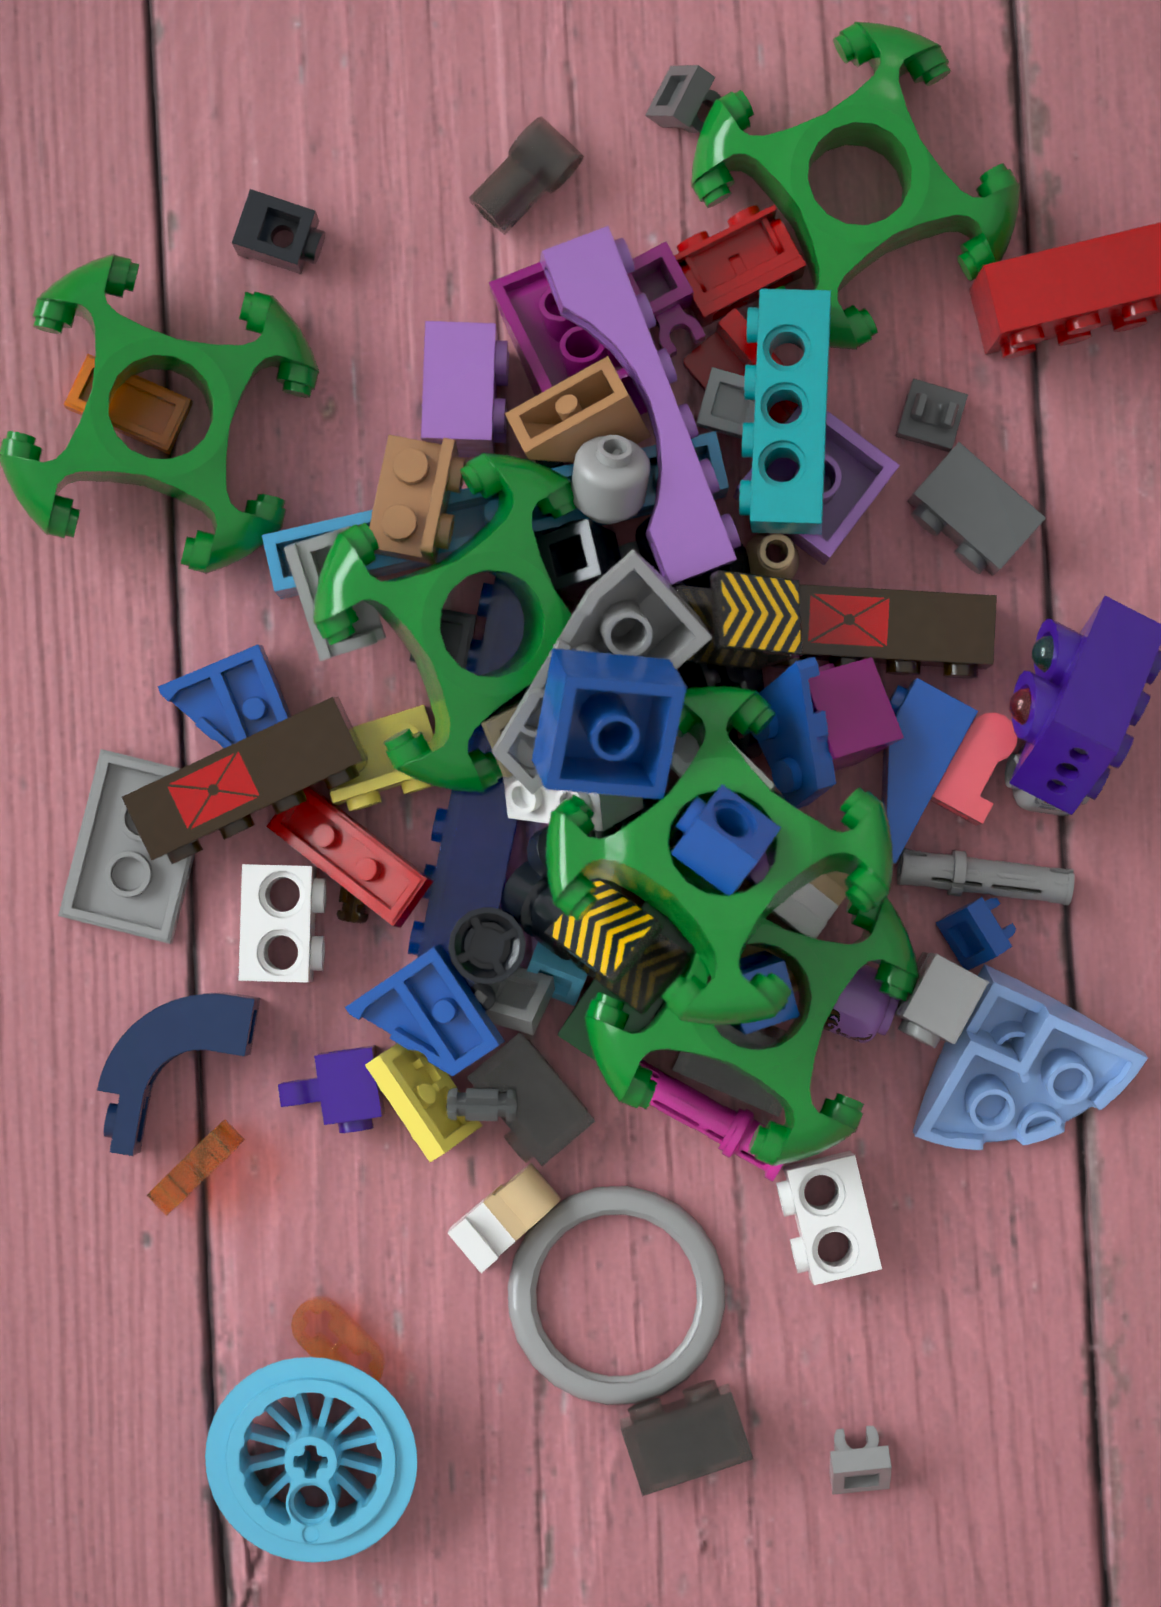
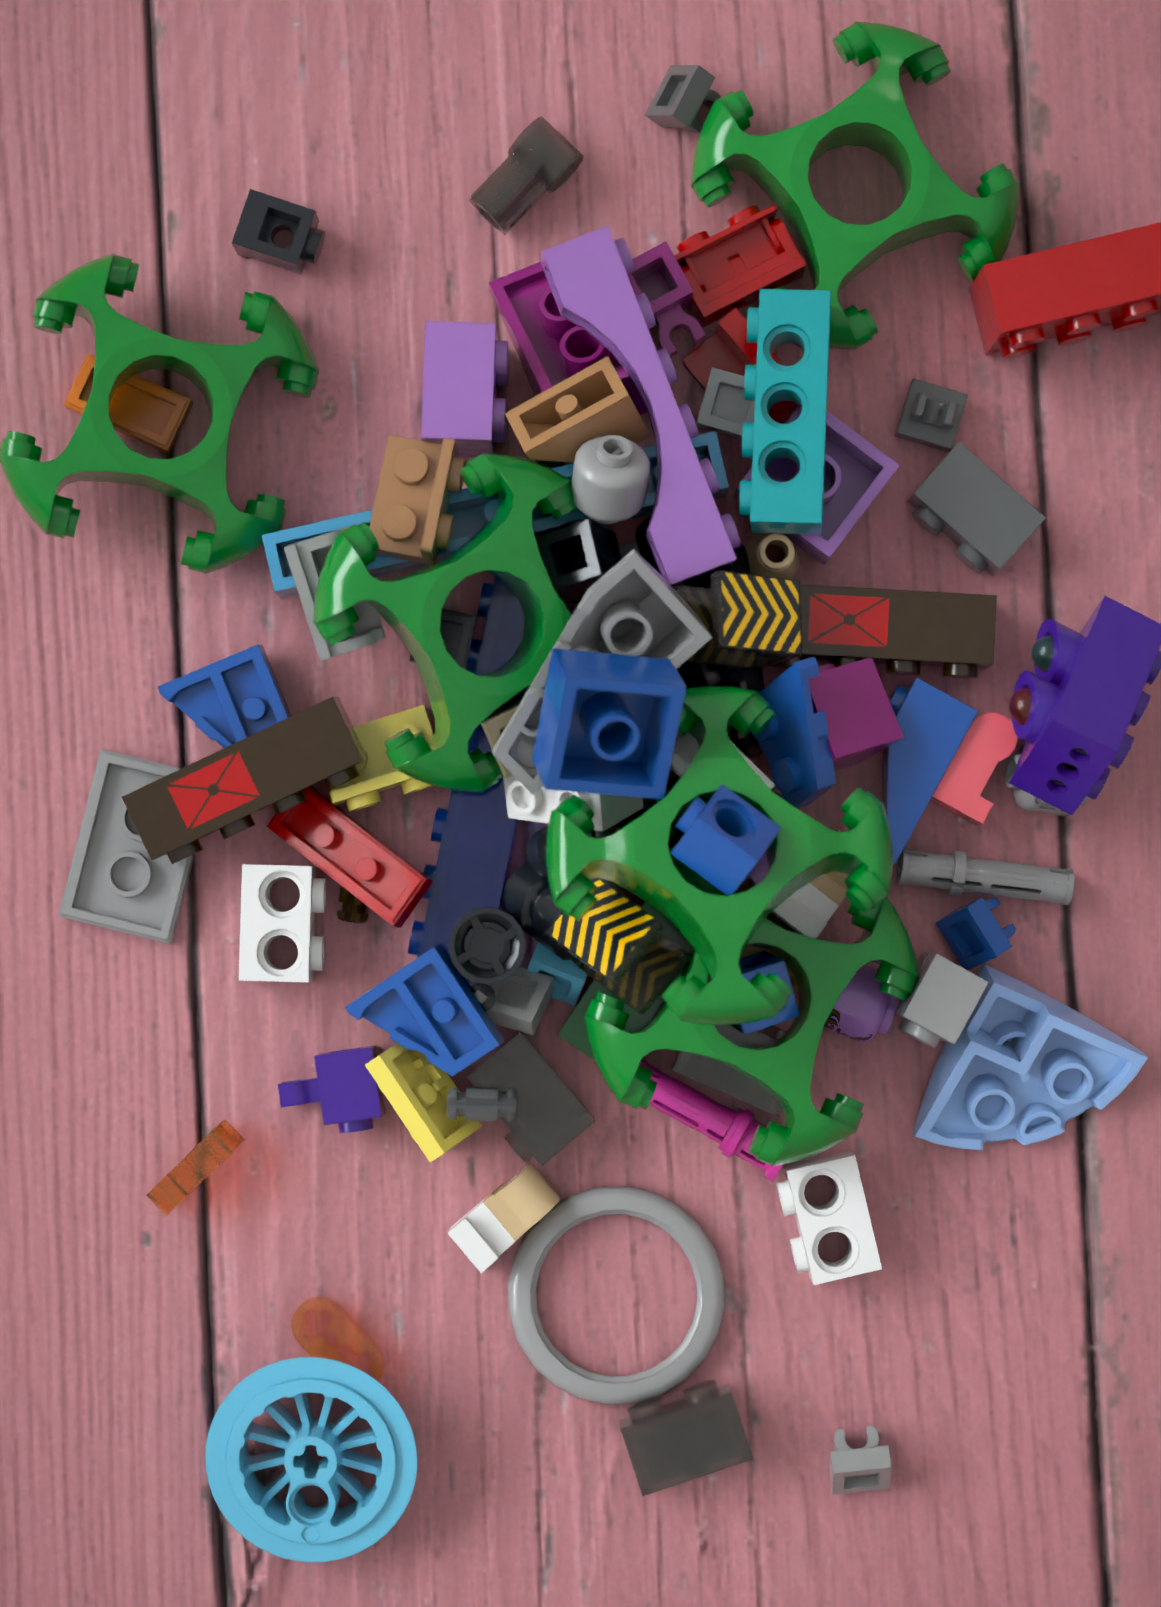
(190, 1023): dark blue arch -> none

